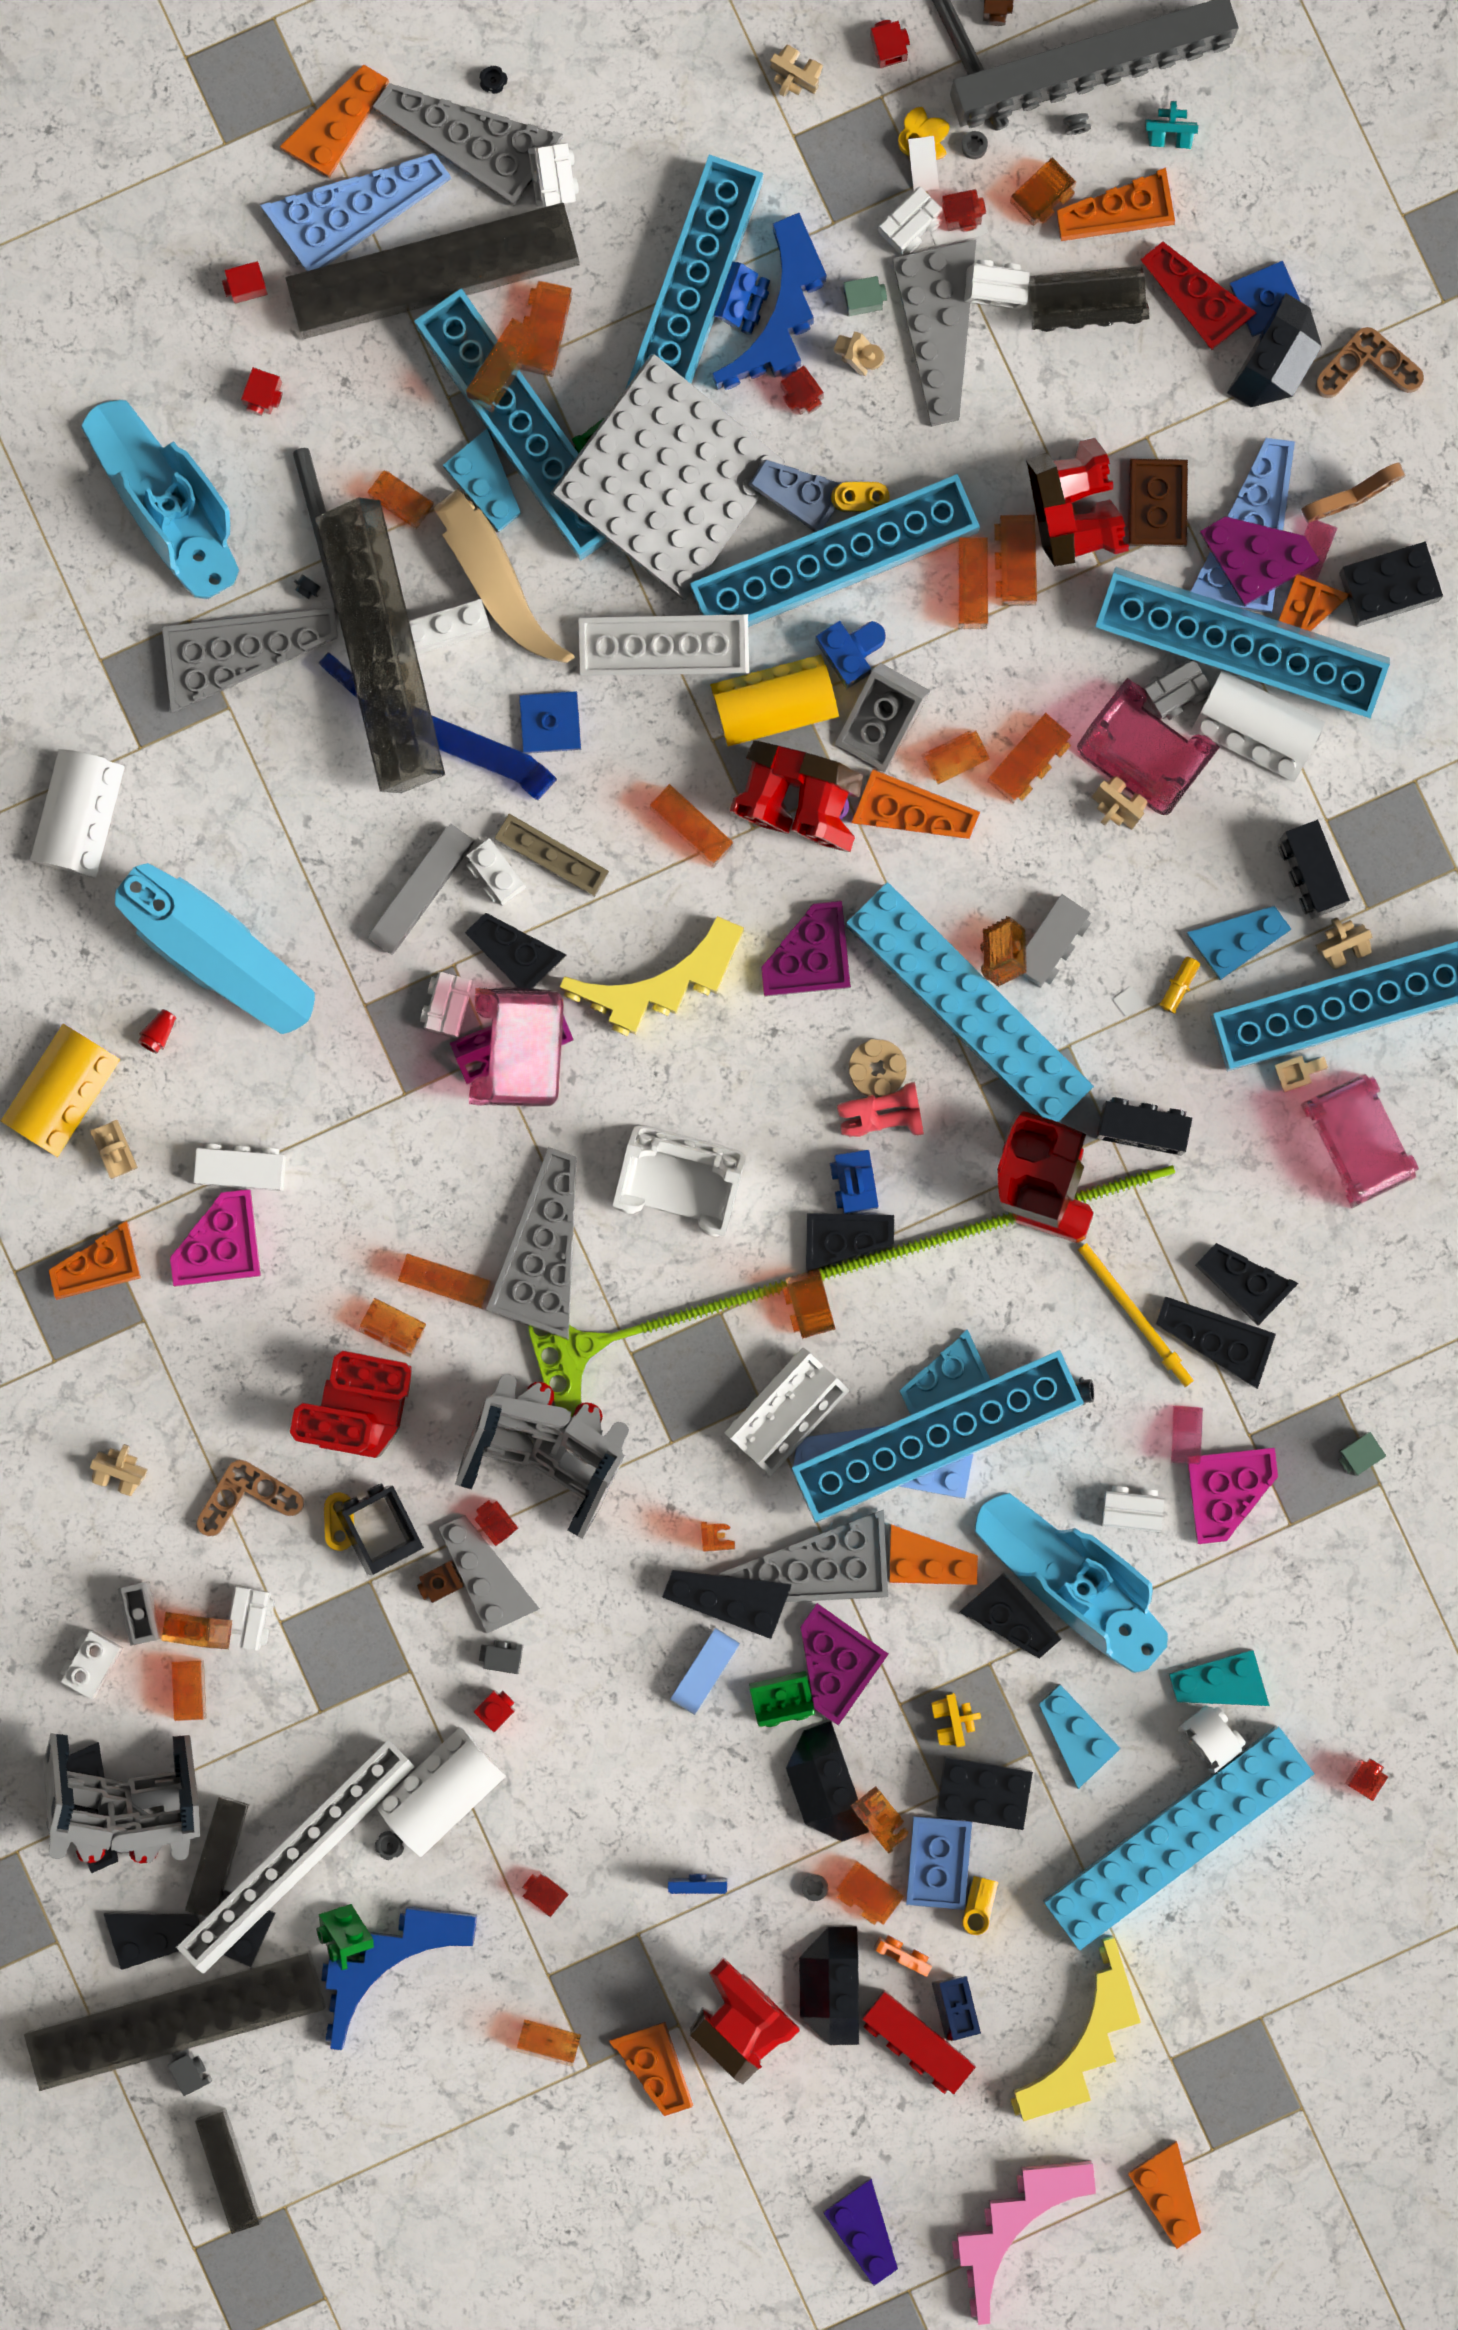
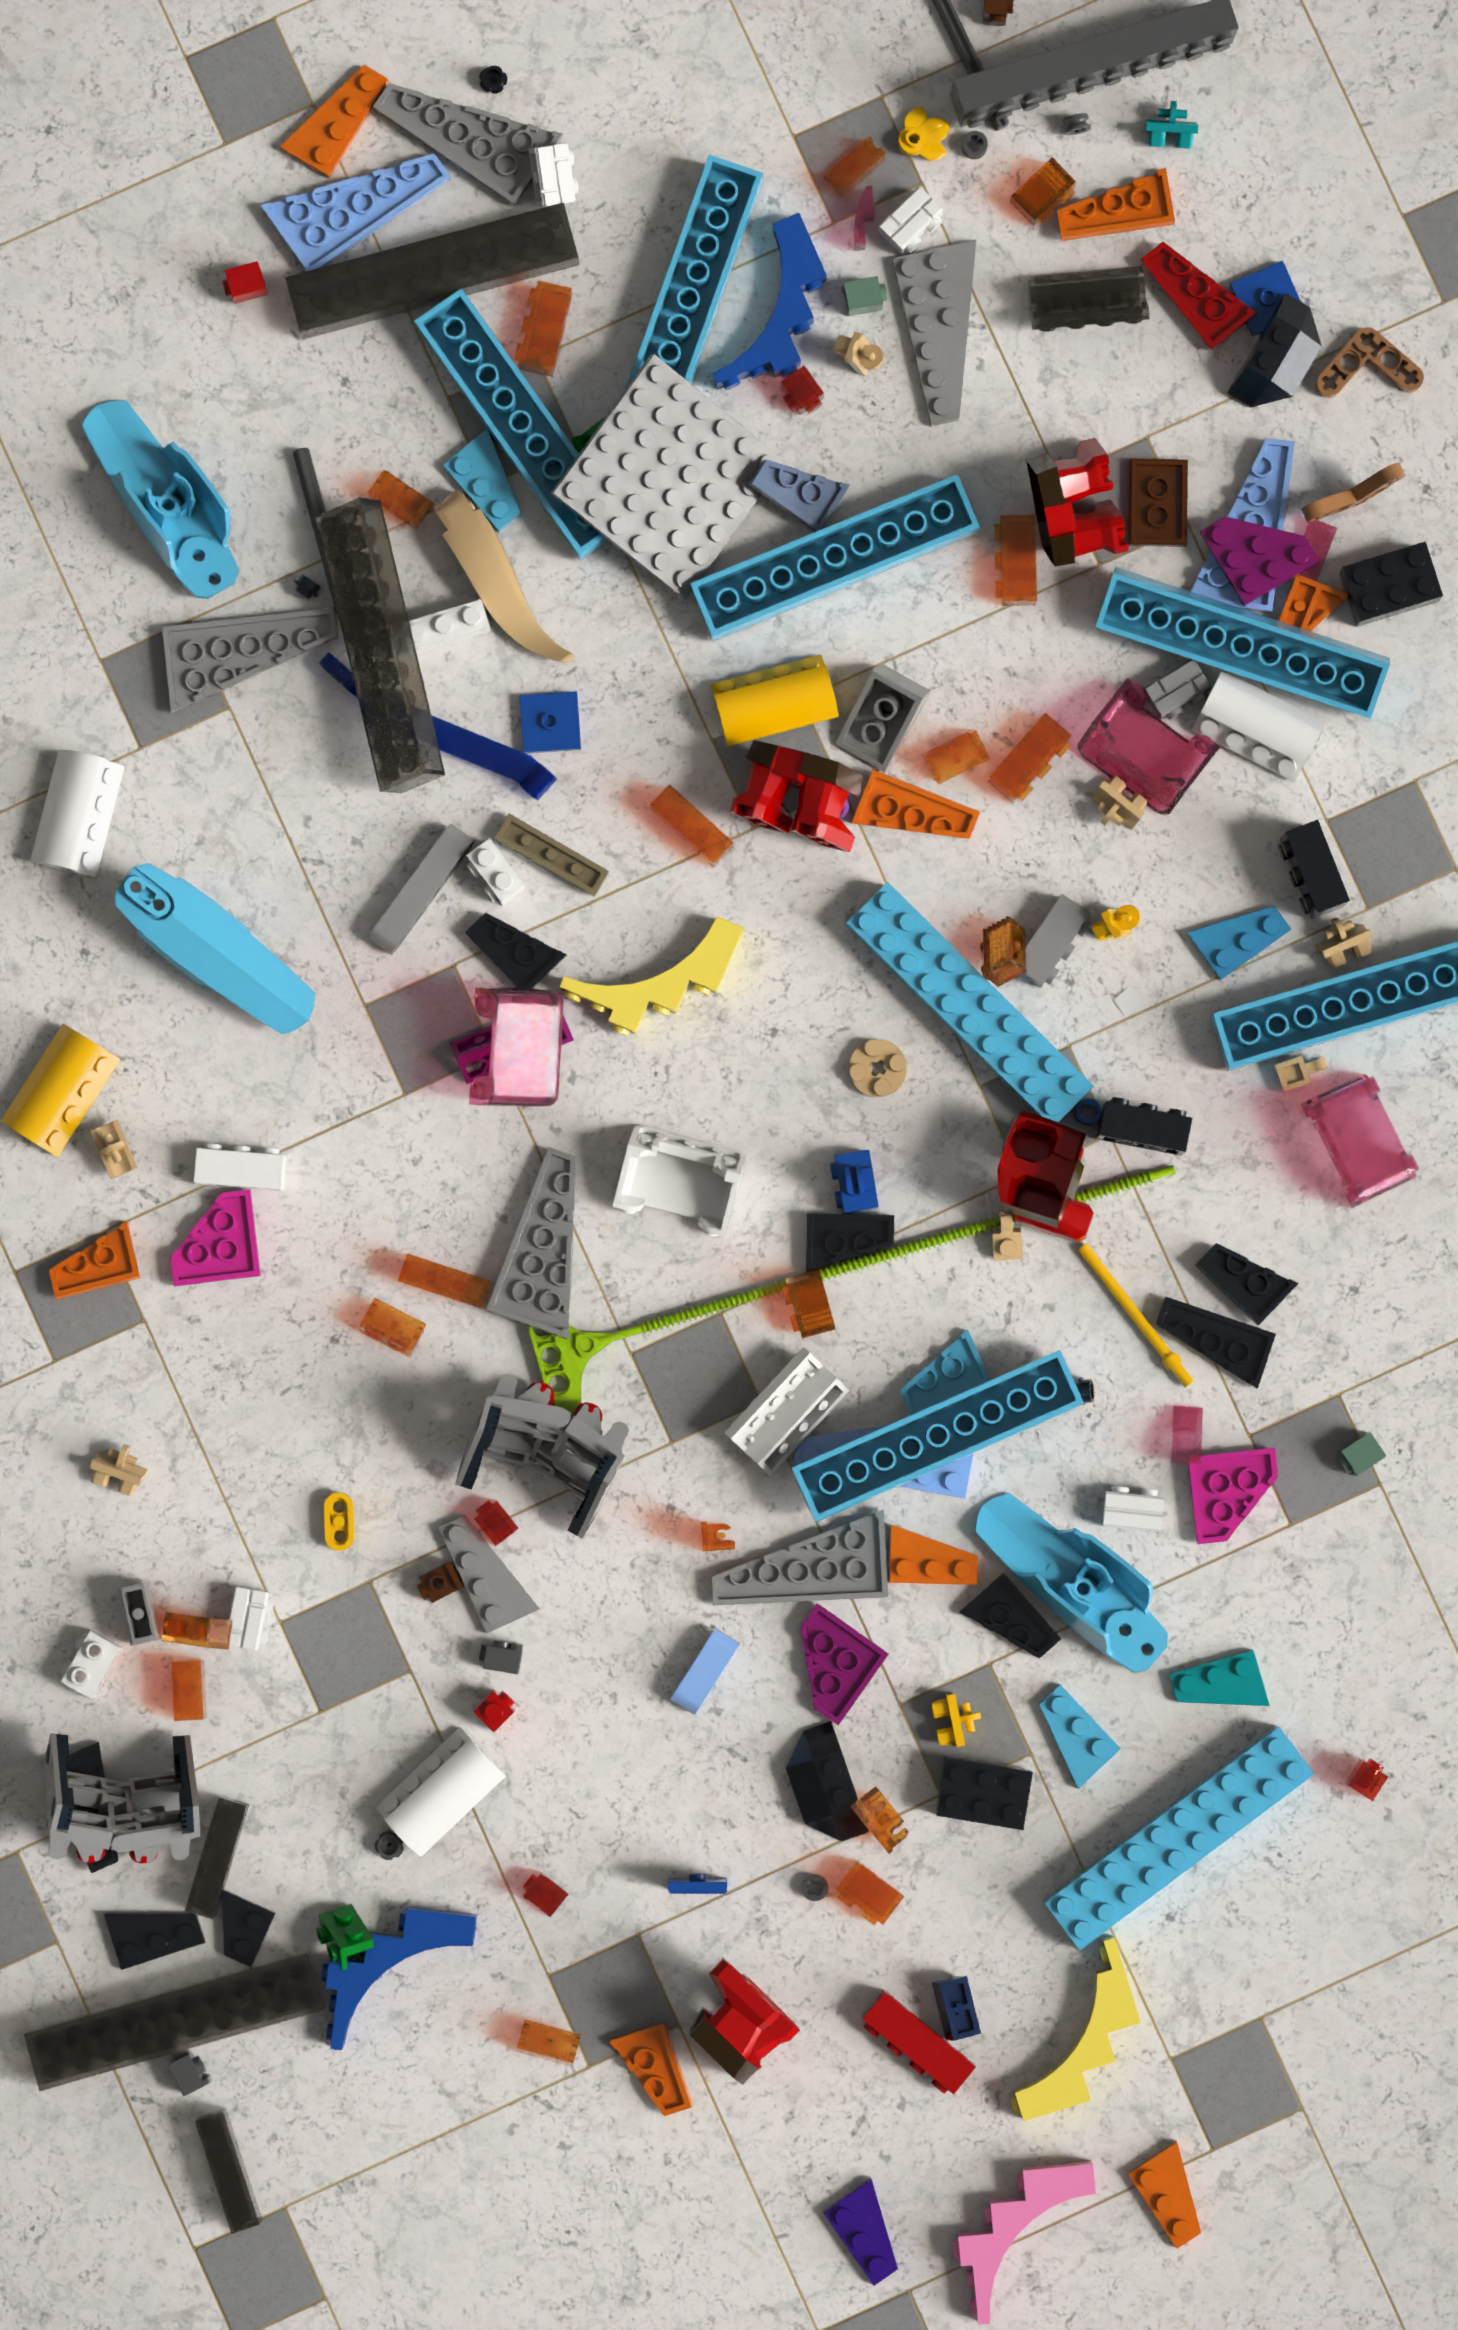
(157, 1032): red cone -> none
(238, 1489): medium nougat beam -> none
(262, 392): red brick -> none
(295, 1857): white brick -> none
(358, 1406): red piece -> none
(393, 1555): black window -> none
(447, 1004): brick -> none
(502, 365): clear orange brick -> none
(663, 645): white plate -> none
(736, 295): blue plate -> none
(738, 1601): black wing -> none
(782, 1699): green bracket -> none
(784, 65): tan hips -> none
(811, 955): magenta plate -> none
(831, 1986): black wedge -> none
(848, 651): blue brick -> none
(855, 167): none -> clear orange hinge
(861, 496): yellow plate -> none
(864, 213): none -> clear pink slope
(870, 1119): coral piece -> none
(889, 43): red brick -> none
(892, 1947): orange wing -> none
(923, 163): white sticker -> none
(939, 1863): medium blue plate -> none
(943, 237): white sticker -> none
(963, 210): clear red brick -> none
(972, 582): clear orange brick -> none
(980, 1902): yellow piece -> none
(997, 285): white brick -> none
(1006, 1240): none -> tan plate
(1085, 1120): none -> blue bush
(1117, 923): none -> yellow hips
(1180, 984): yellow axle -> none
(1211, 1738): white brick -> none

